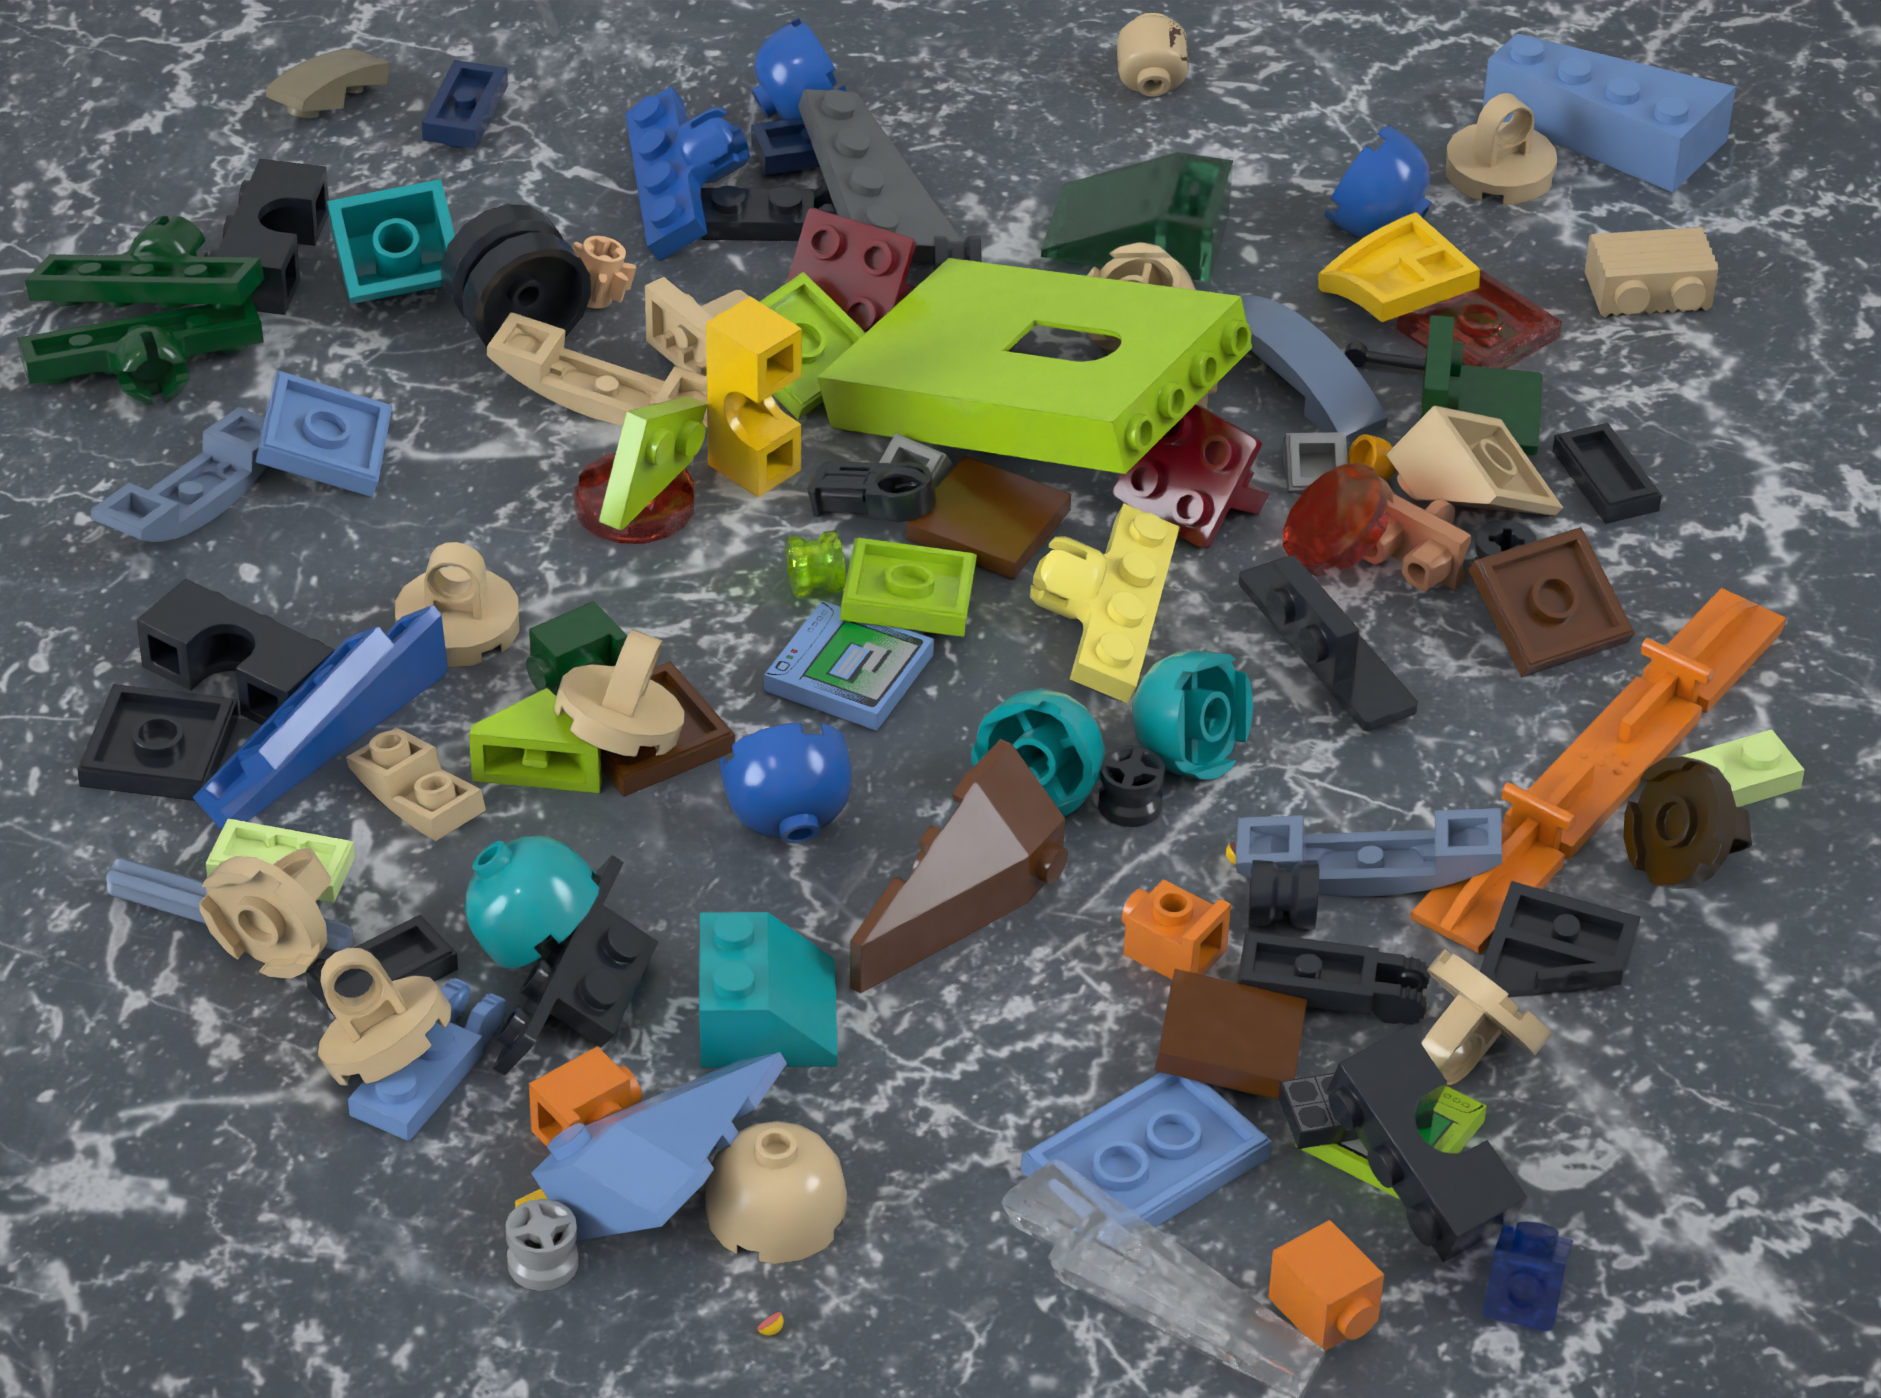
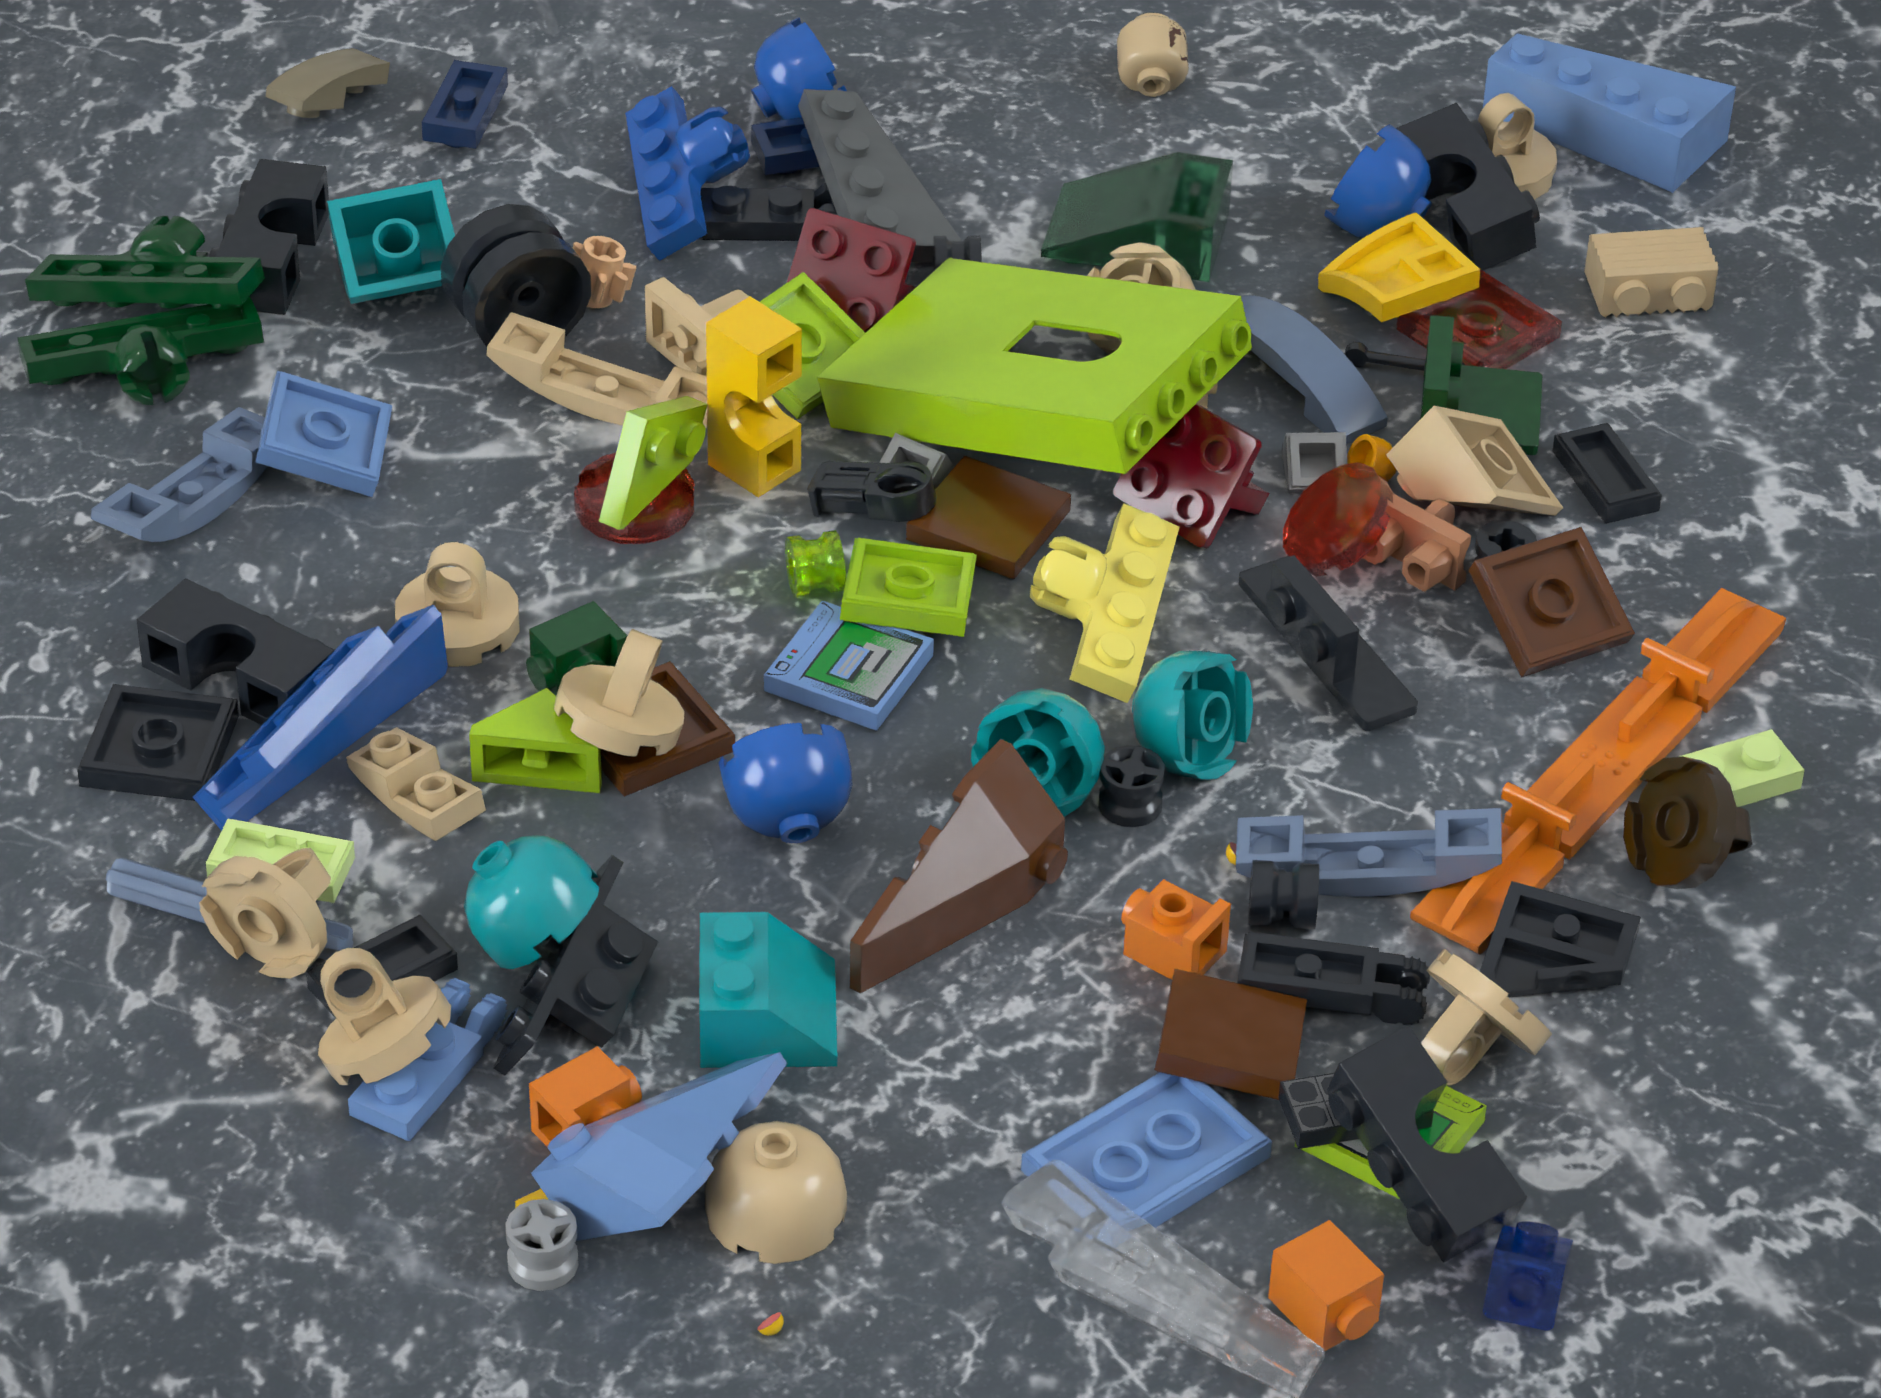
(1489, 214): none -> black arch

